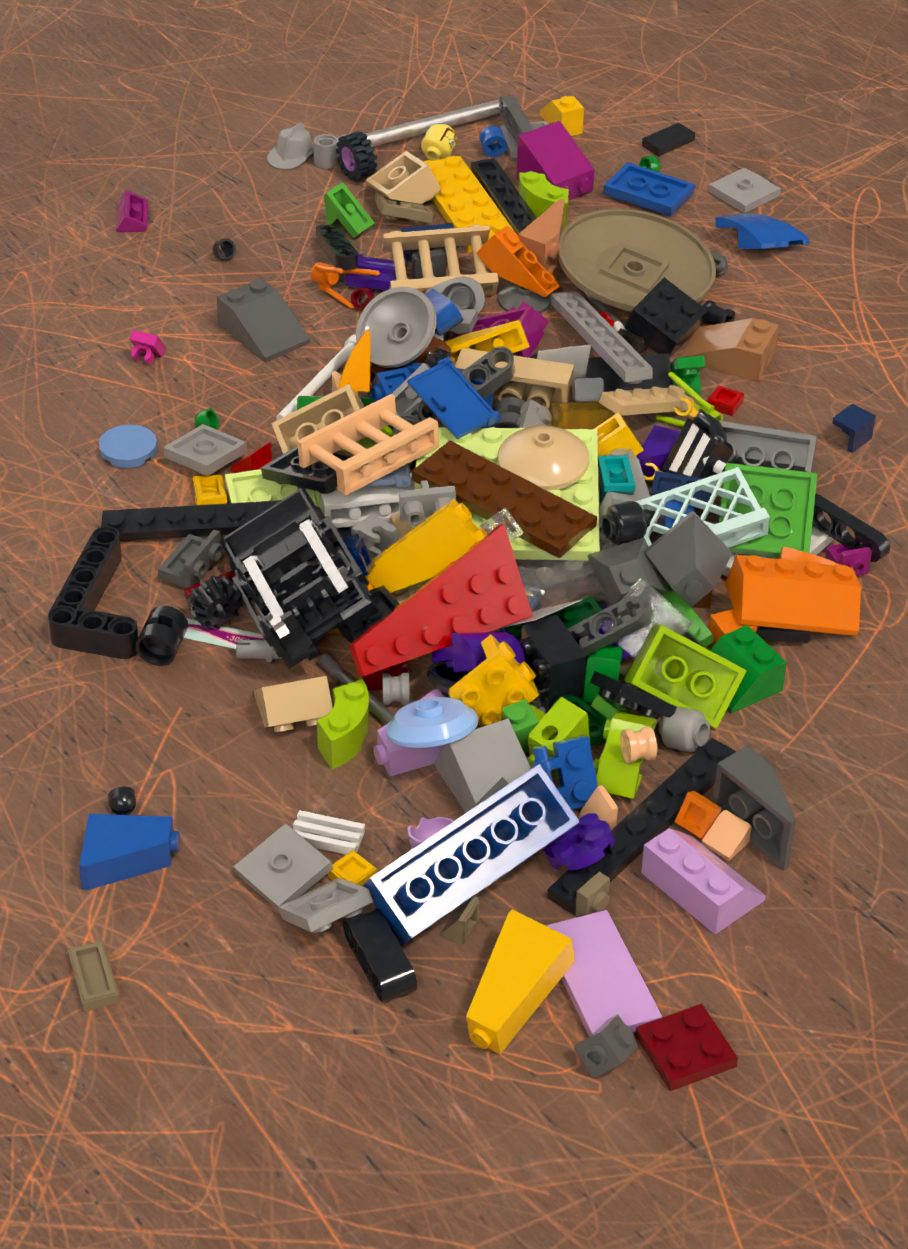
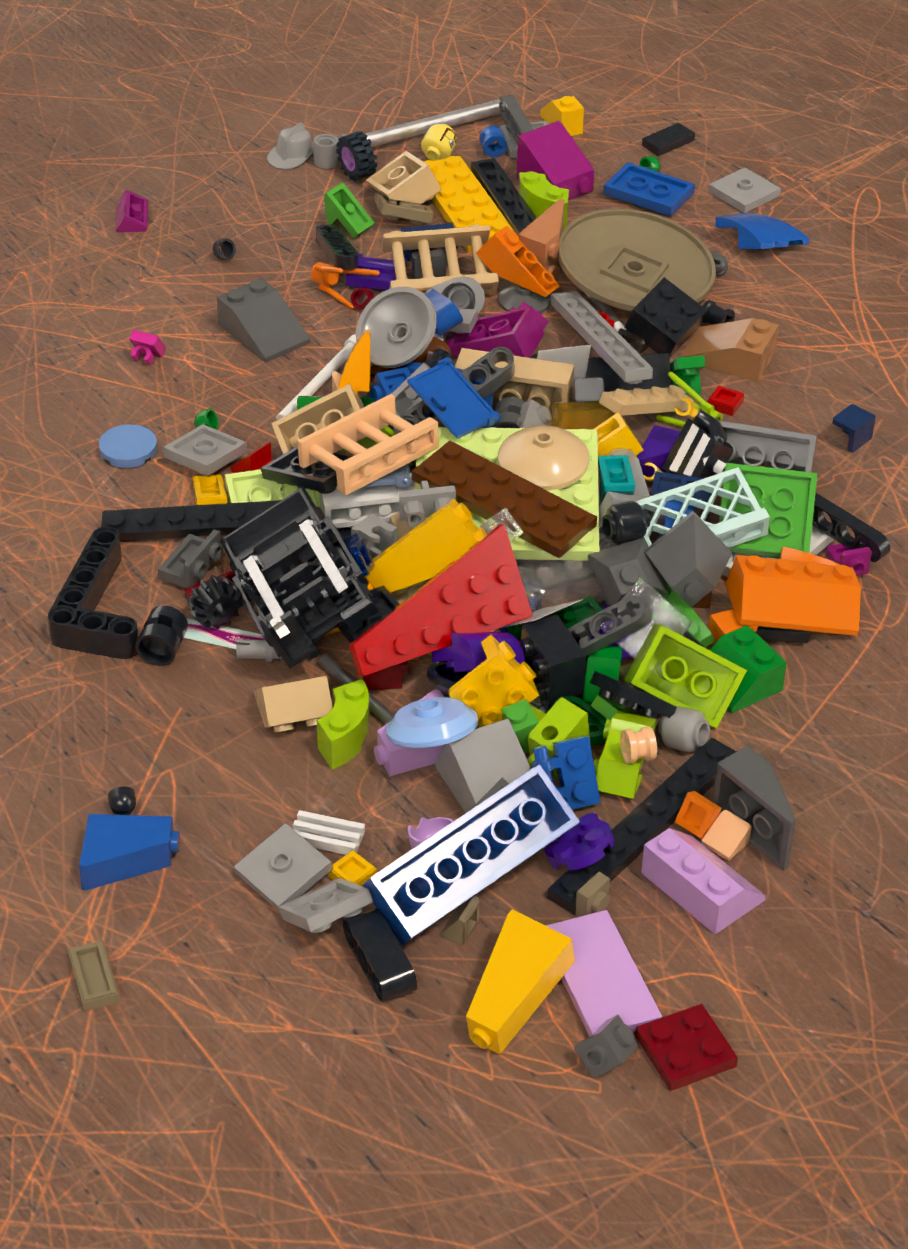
(395, 688): light grey wheel -> none
(505, 335): yellow slope -> none
(602, 805): light nougat slope -> none

